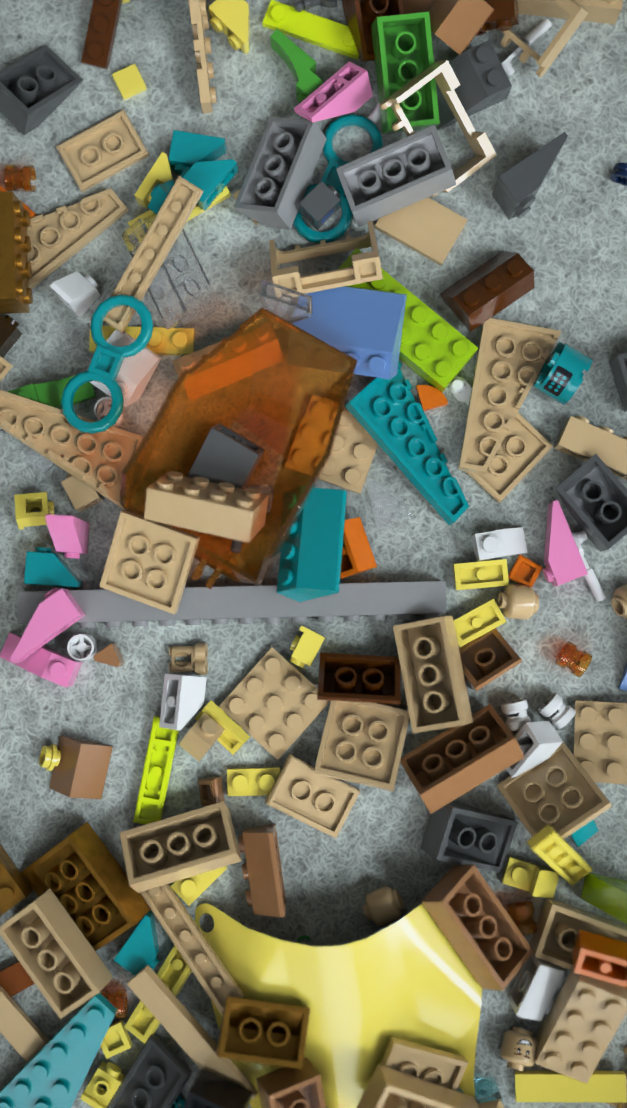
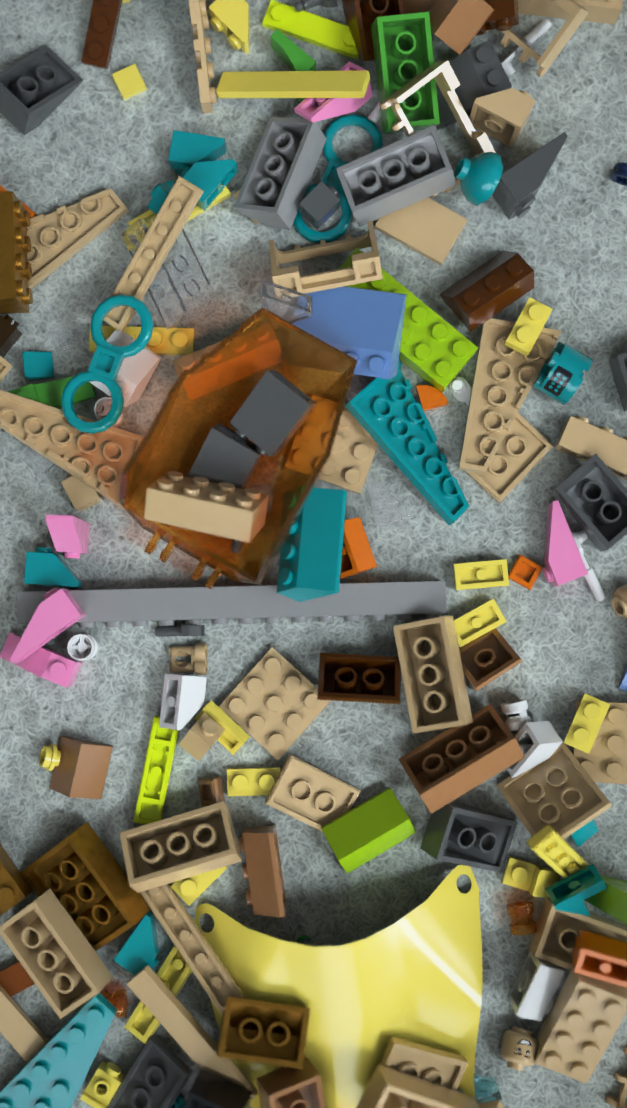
(18, 178): clear orange wheel -> none
(26, 505): light yellow brick -> none
(38, 365): none -> teal slope
(76, 292): white slope -> none
(102, 151): tan tile -> none
(110, 655): medium nougat slope -> none
(116, 1039): light yellow plate -> none
(149, 562): tan plate -> none
(158, 174): light yellow slope -> none
(185, 630): none -> dark grey bar
(272, 413): none -> dark grey brick
(294, 84): none -> light yellow tile
(305, 647): light yellow brick -> none
(363, 743): tan plate -> none
(368, 830): none -> lime slope
(383, 906): tan head -> none
(478, 927): medium nougat brick -> none
(479, 176): none -> teal piece
(499, 544): white slope -> none
(502, 114): none -> tan slope
(518, 601): tan head -> none
(528, 326): none -> light yellow plate
(556, 1087): light yellow tile -> none
(557, 711): white wheel -> none
(570, 892): none -> teal slope
(574, 659): clear orange wheel -> none
(586, 723): none -> light yellow plate

